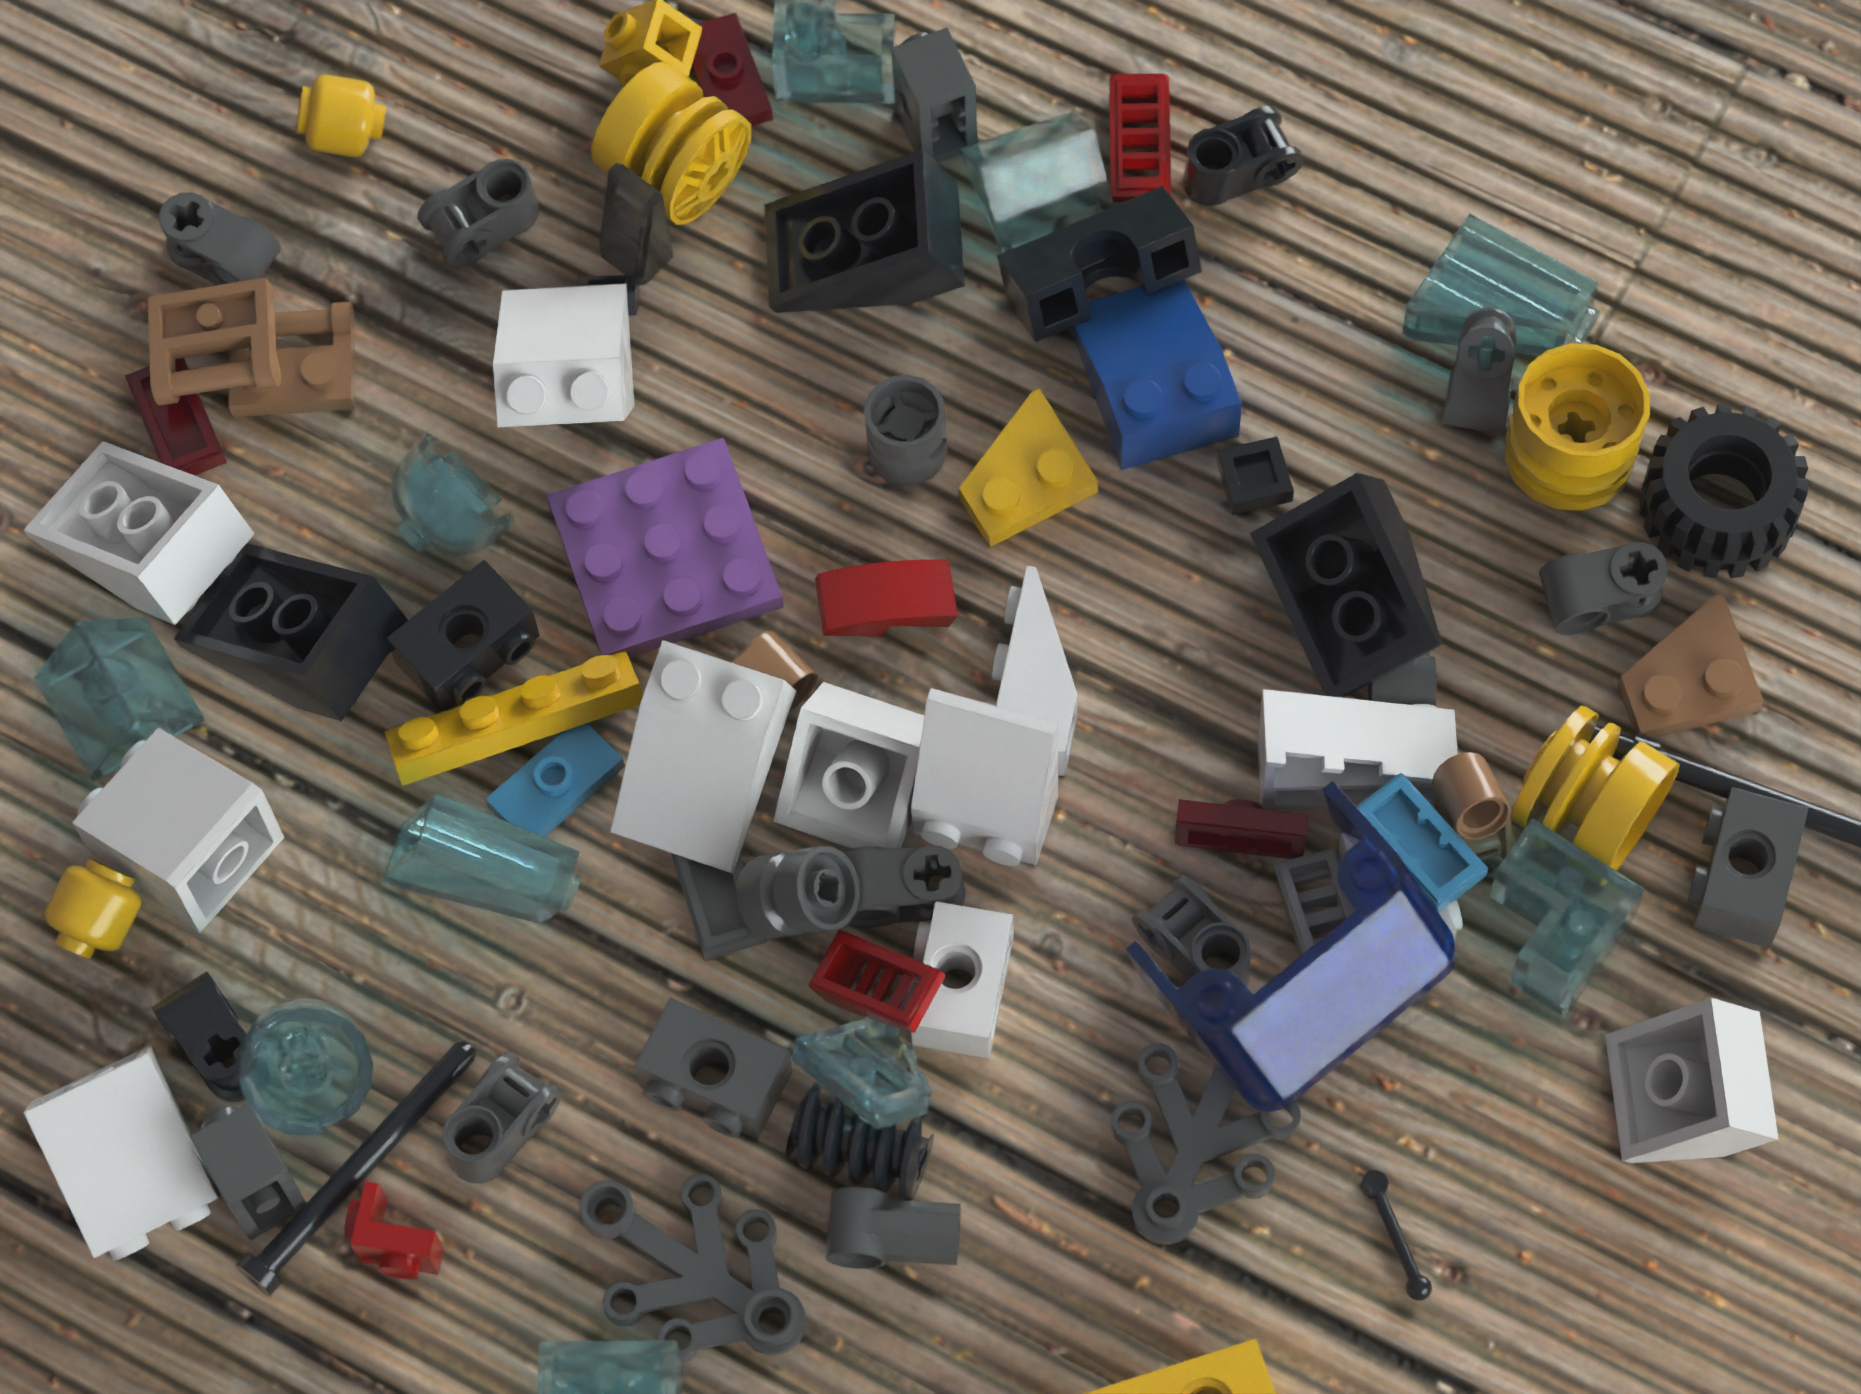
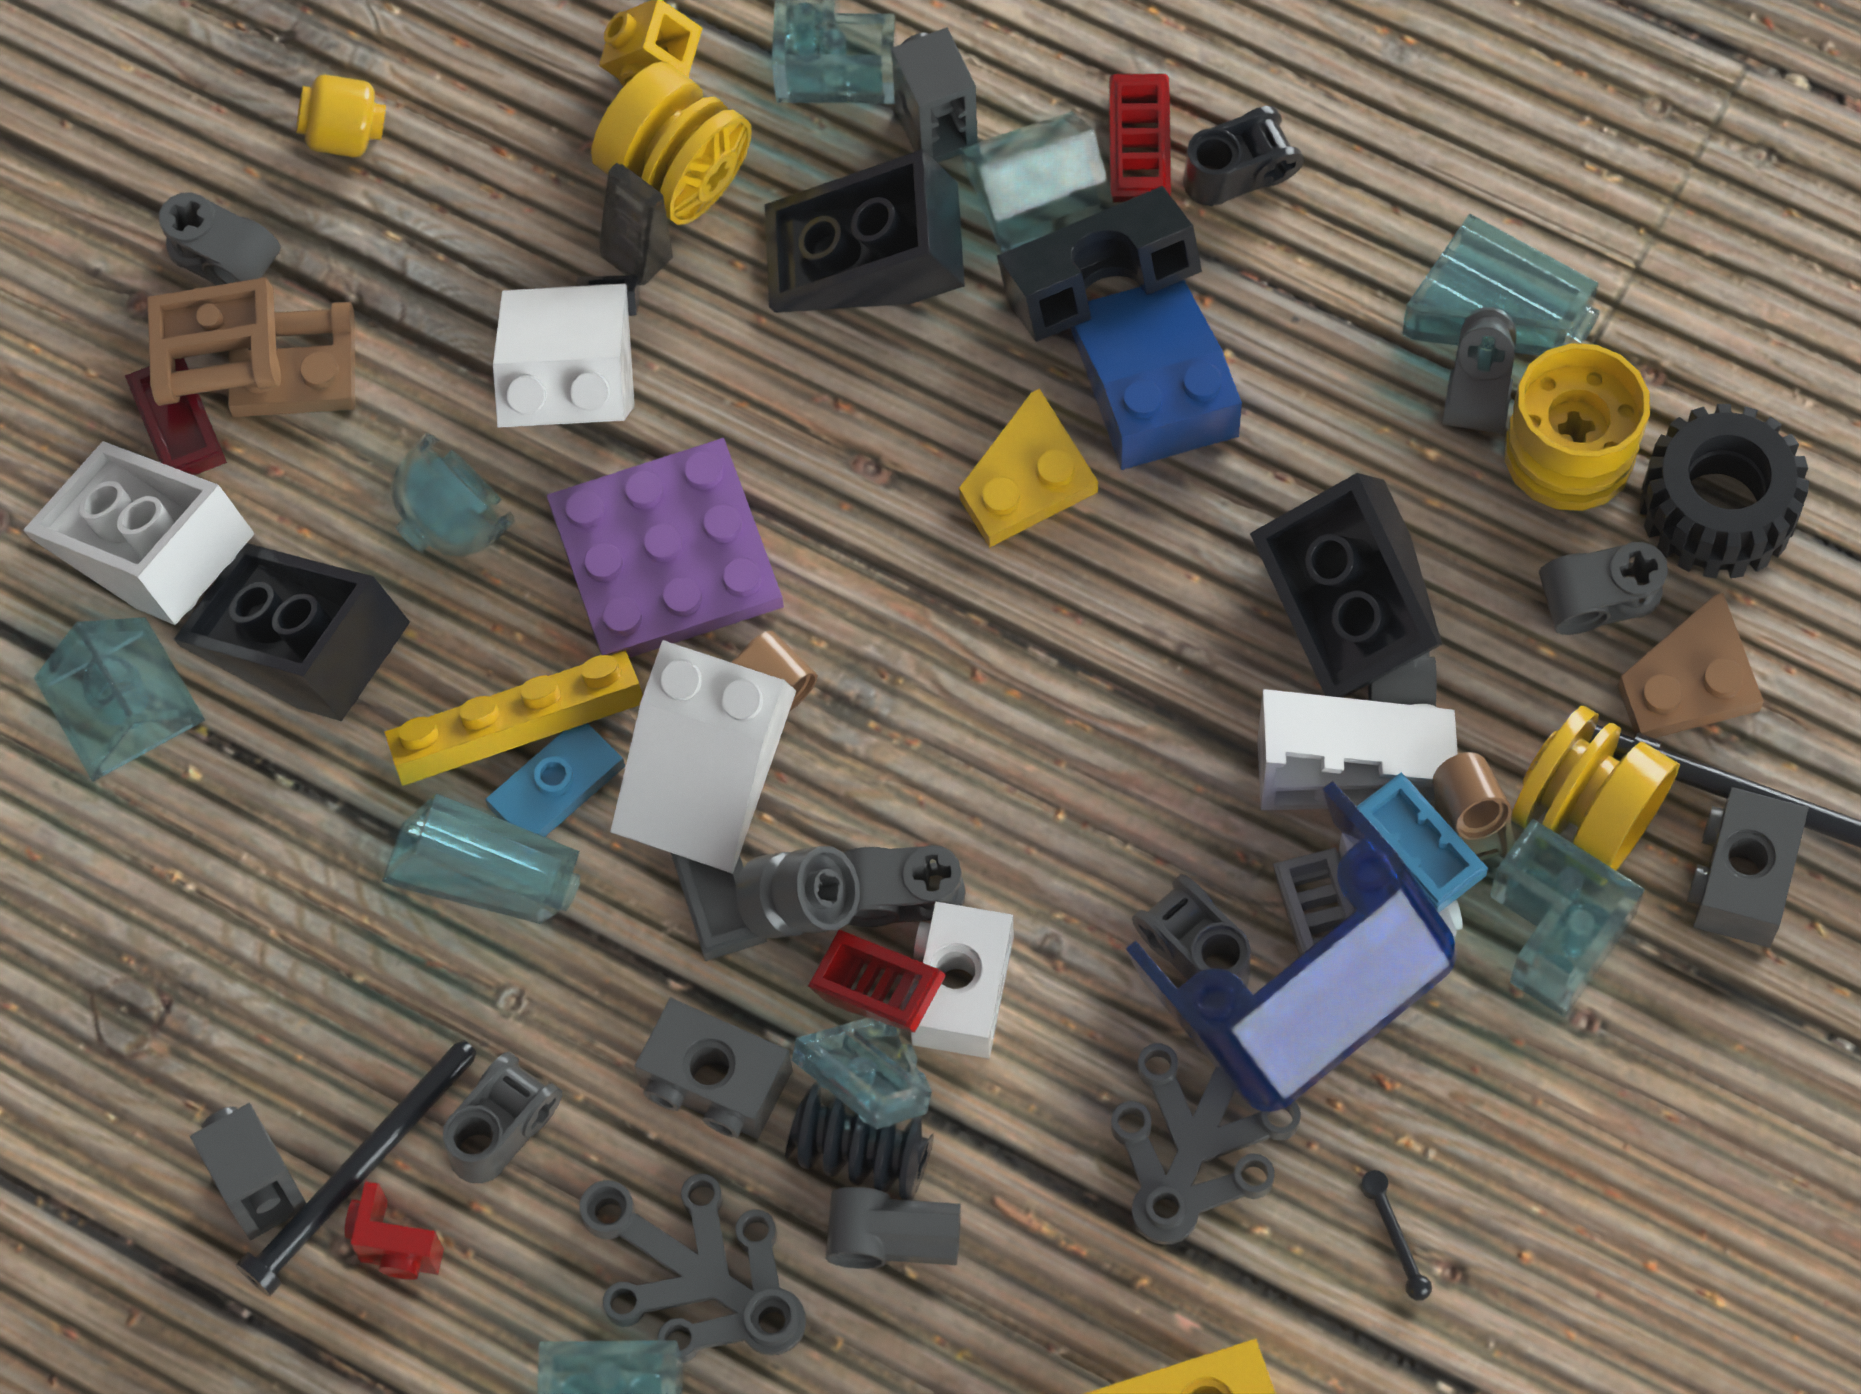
(92, 908): yellow head -> none
(122, 1154): white slope -> none
(180, 826): white slope -> none
(205, 1031): black piece -> none
(304, 1066): clear light blue cylinder -> none
(473, 605): black brick -> none
(477, 213): dark grey piece -> none
(728, 71): dark red plate -> none
(851, 770): white slope -> none
(886, 594): red slope -> none
(905, 430): dark grey wheel -> none
(985, 778): white slope -> none
(1034, 665): white slope -> none
(1241, 828): dark red plate -> none
(1254, 475): black plate -> none
(1691, 1084): white slope -> none

